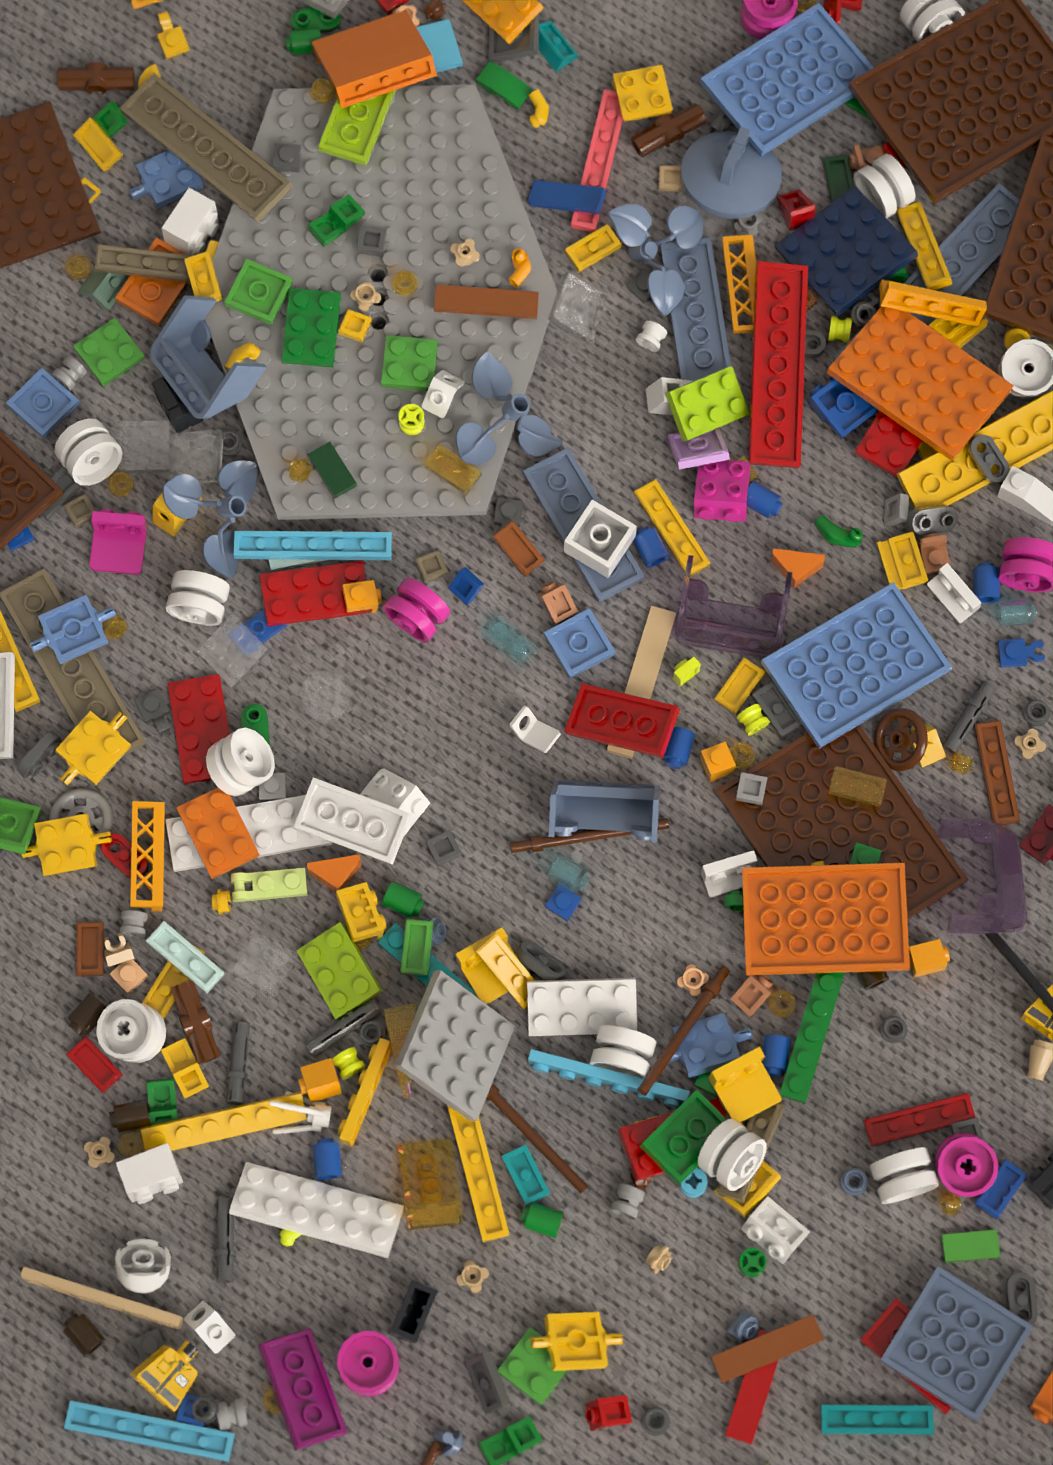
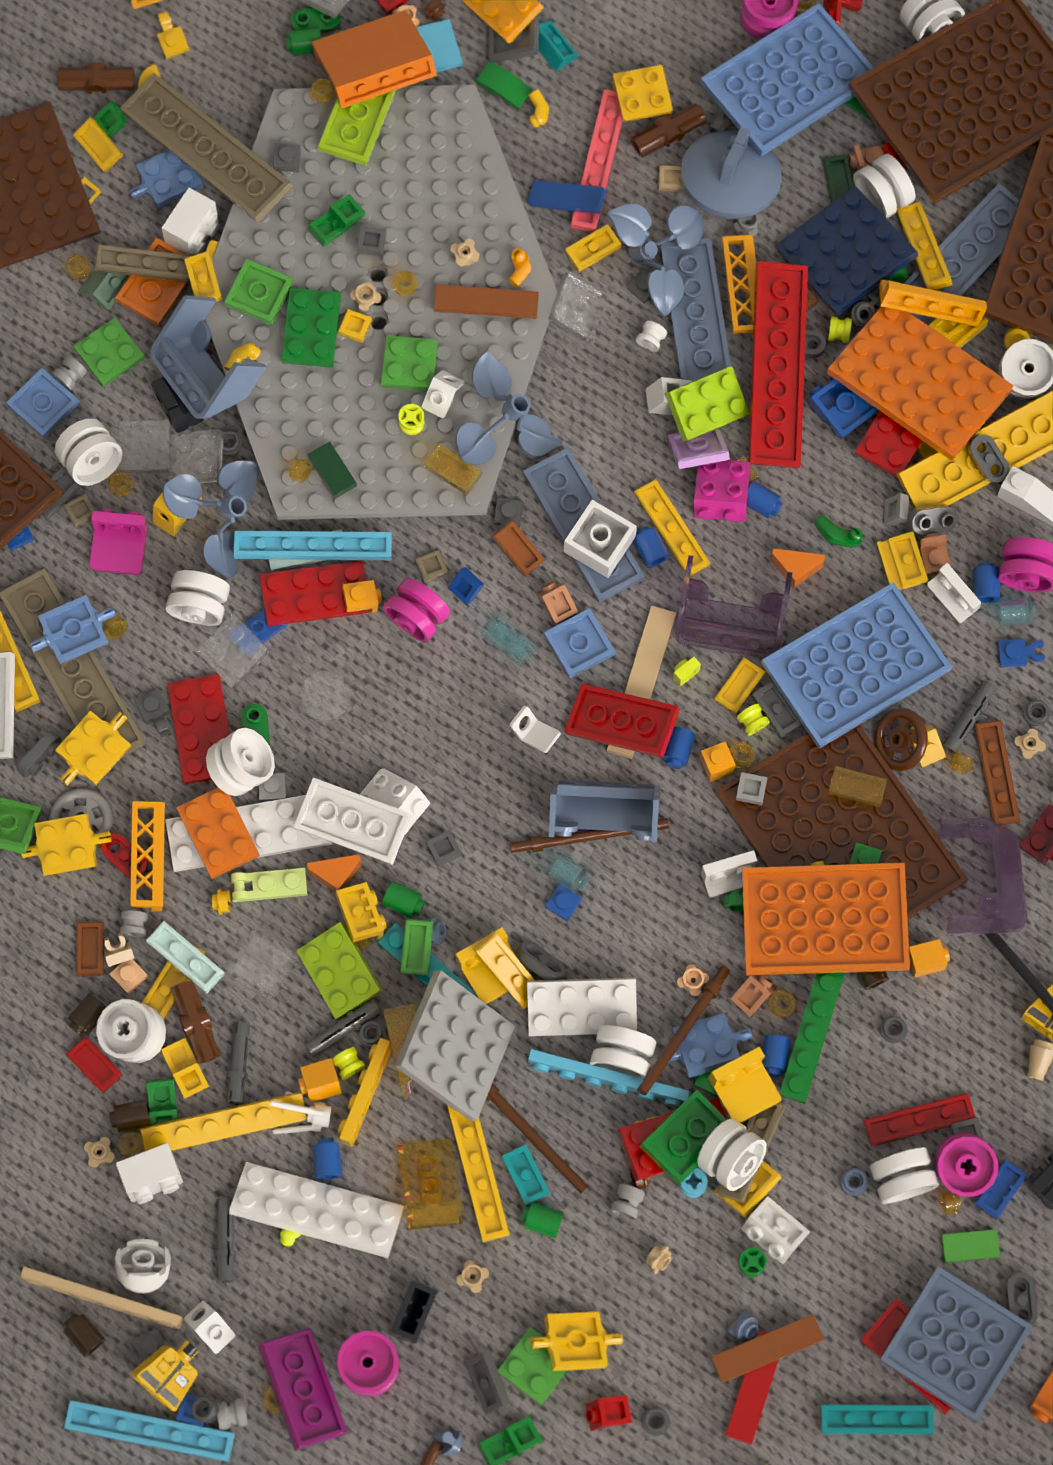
(796, 208): red slope -> none

